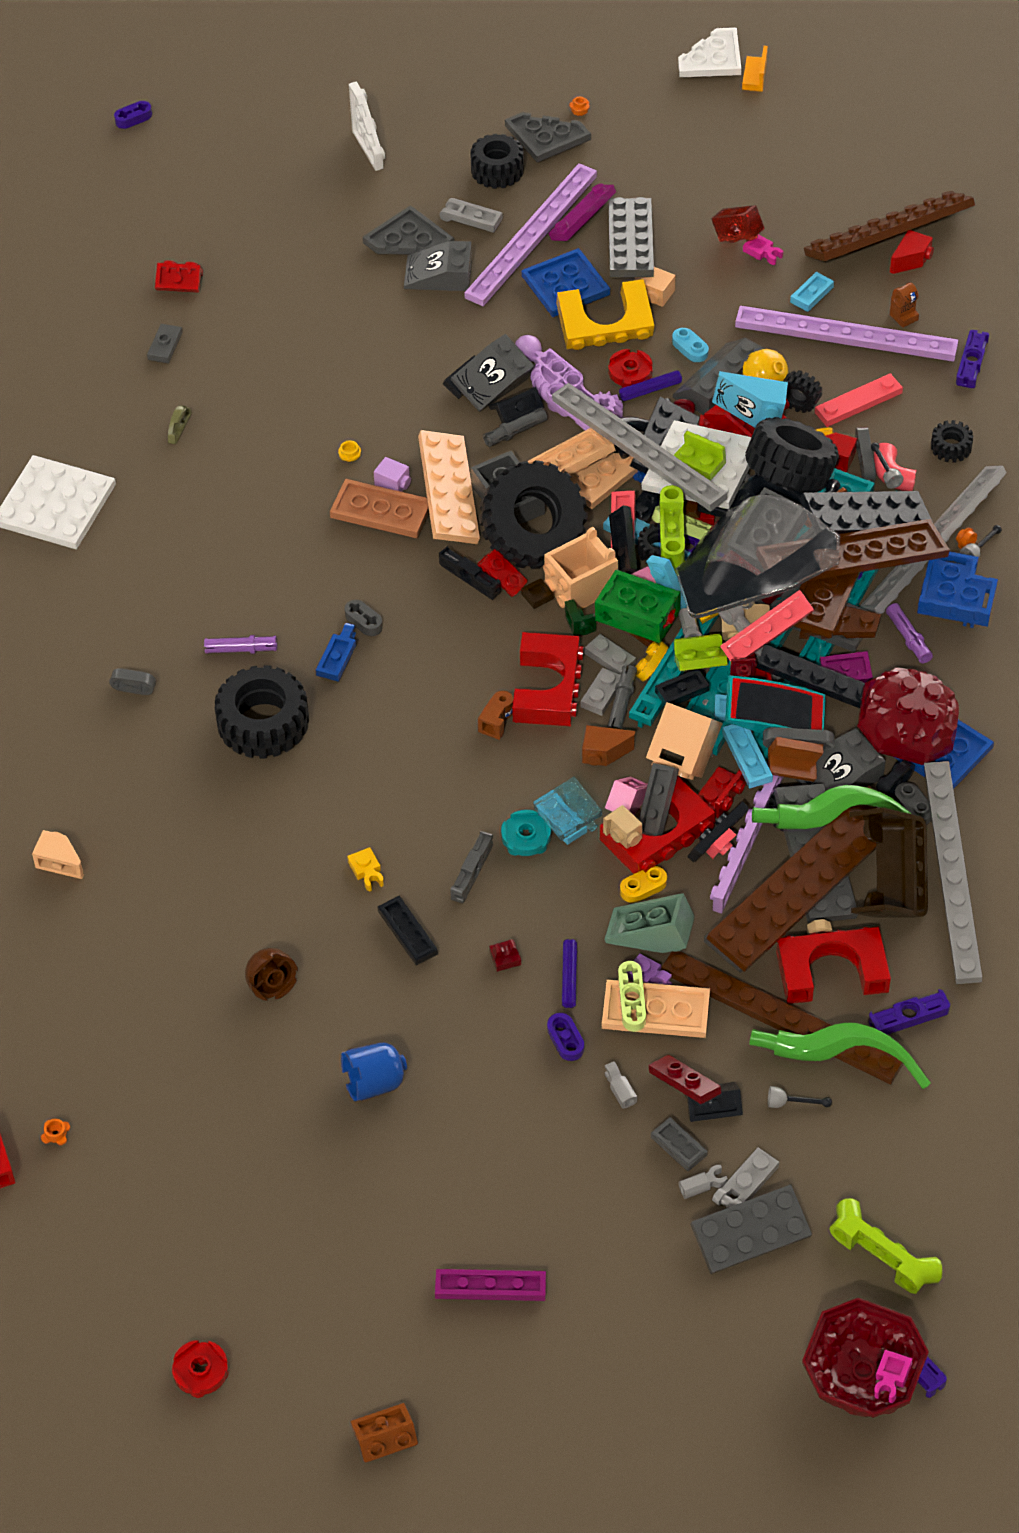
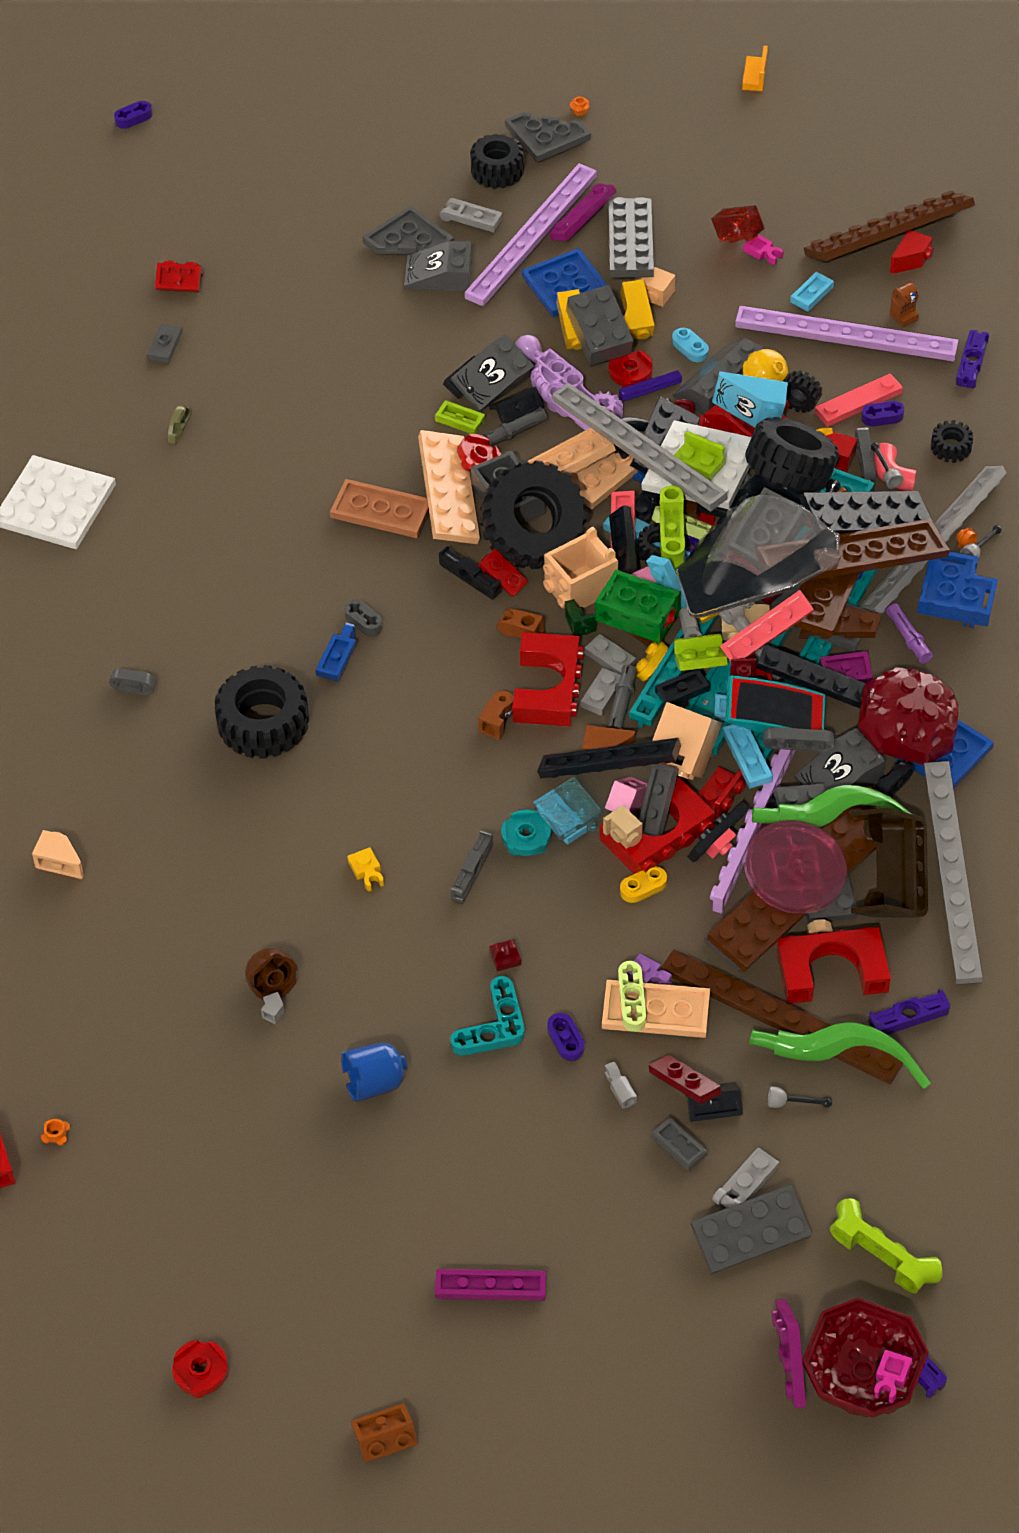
(246, 644): medium lavender pin -> none
(273, 1008): none -> light grey piece
(349, 451): yellow plate -> none
(364, 126): white plate -> none
(392, 475): lavender brick -> none
(407, 930): black plate -> none
(458, 419): none -> lime tile
(469, 447): none -> red plate
(499, 1029): none -> teal beam
(515, 622): none -> dark orange leg
(537, 593): dark brown plate -> none
(569, 973): dark purple axle -> none
(599, 325): none -> dark grey brick
(609, 758): none -> black plate
(652, 925): sand green slope -> none
(702, 1182): light grey bar -> none
(713, 56): white plate -> none
(790, 1351): none -> magenta plate
(794, 758): dark orange panel -> none
(795, 867): none -> clear pink plate
(882, 413): none -> dark purple beam
(913, 800): dark grey plate -> none

